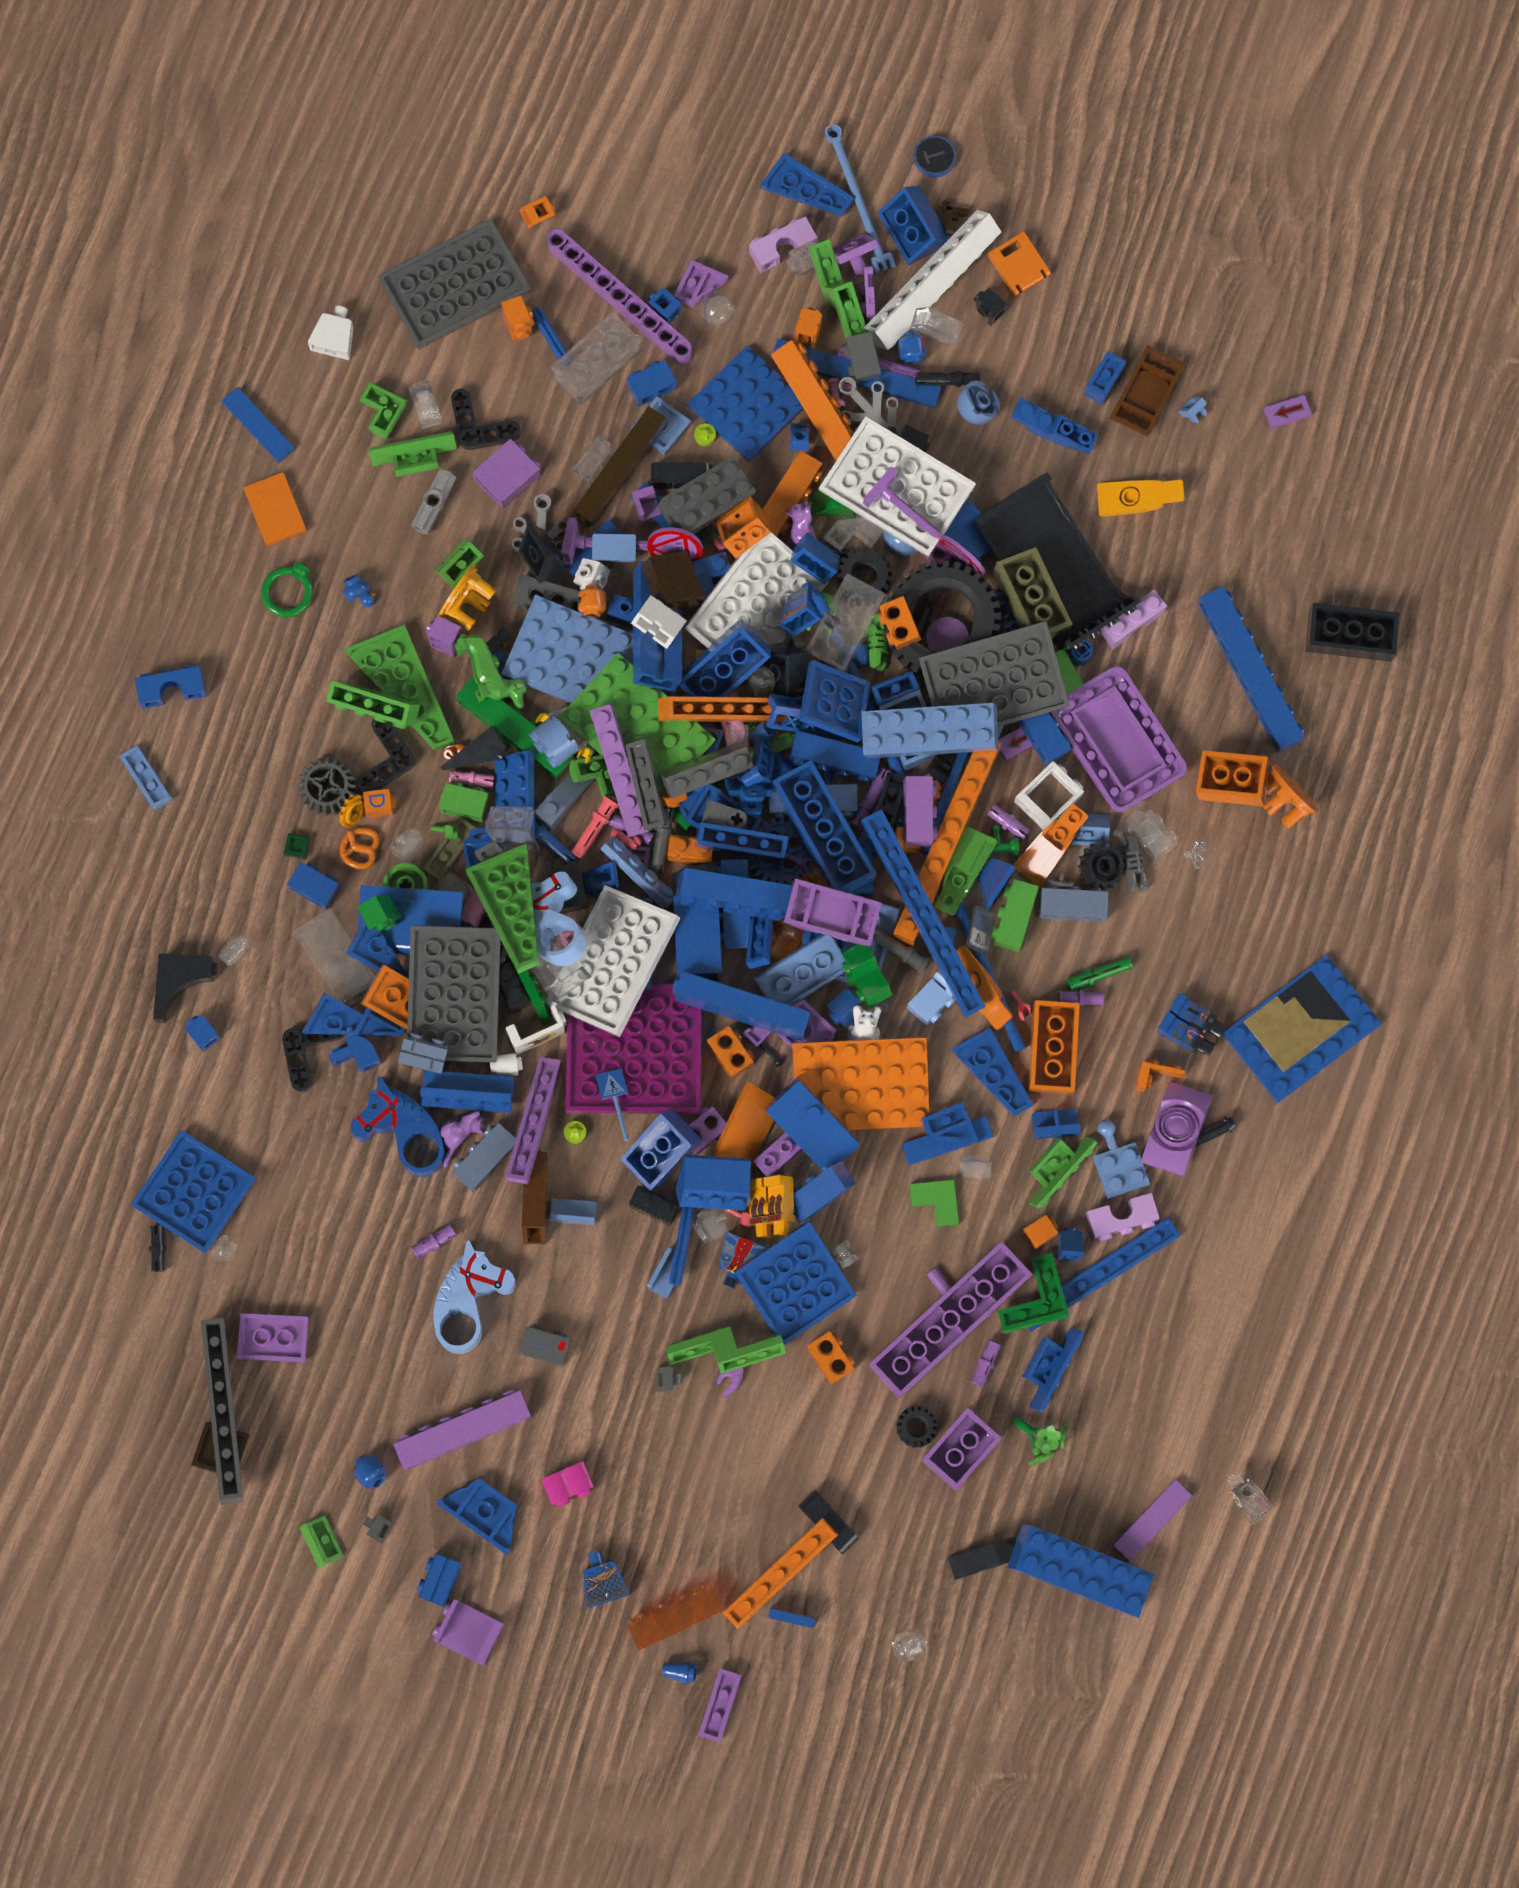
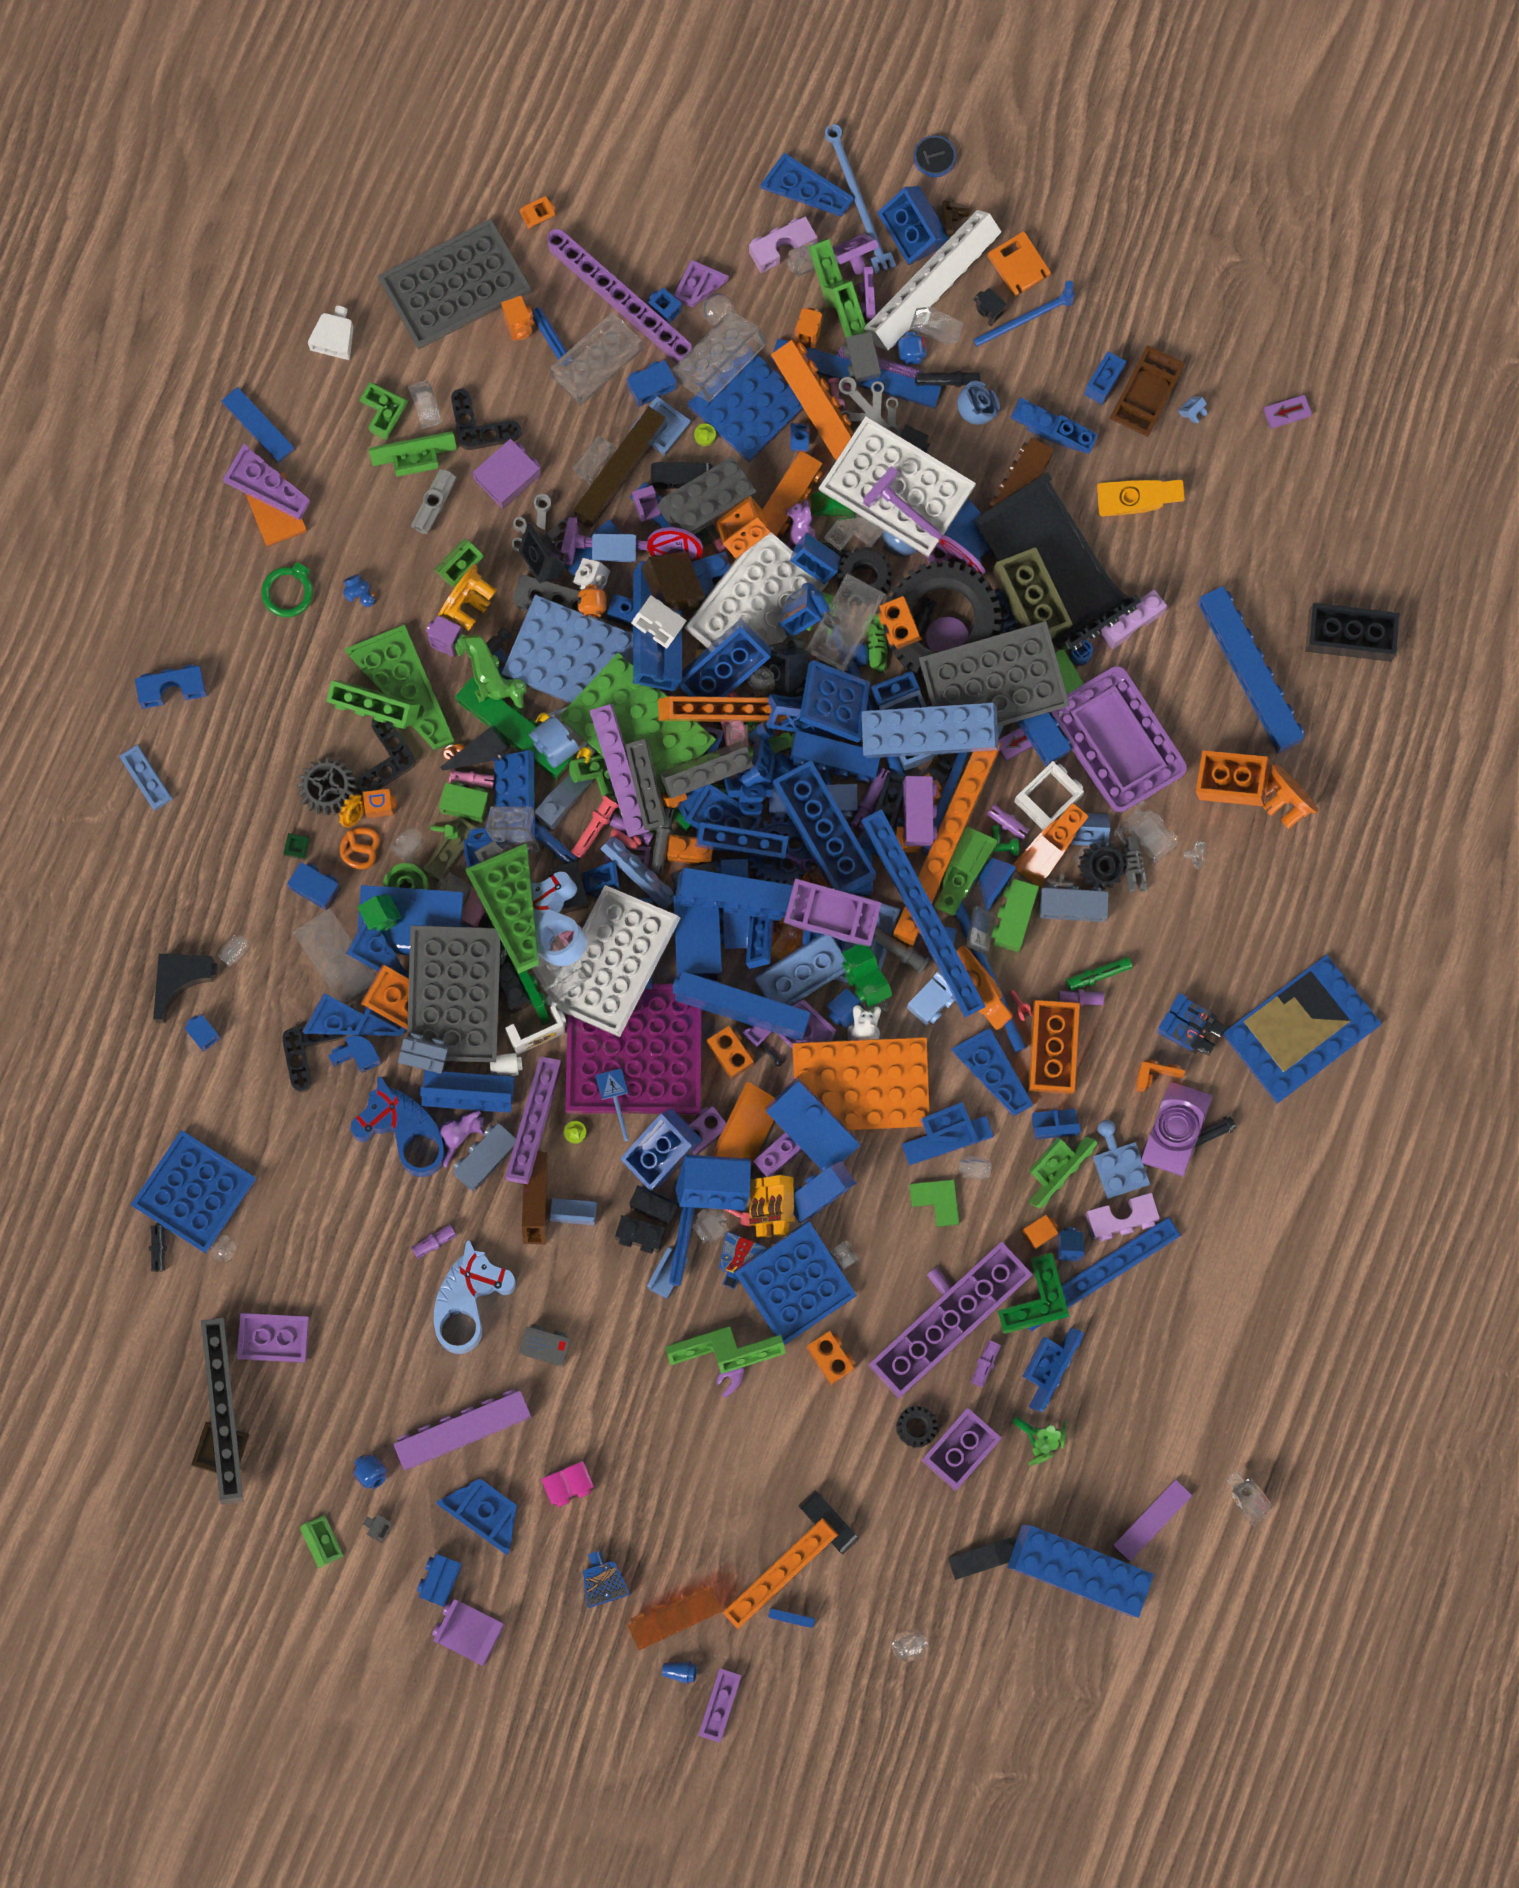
(260, 481): none -> medium lavender wing
(640, 1234): none -> black brick
(667, 1379): dark grey tile -> none
(720, 355): none -> clear brick
(721, 815): dark grey piece -> none
(1030, 465): none -> reddish brown brick
(1066, 299): none -> blue bar

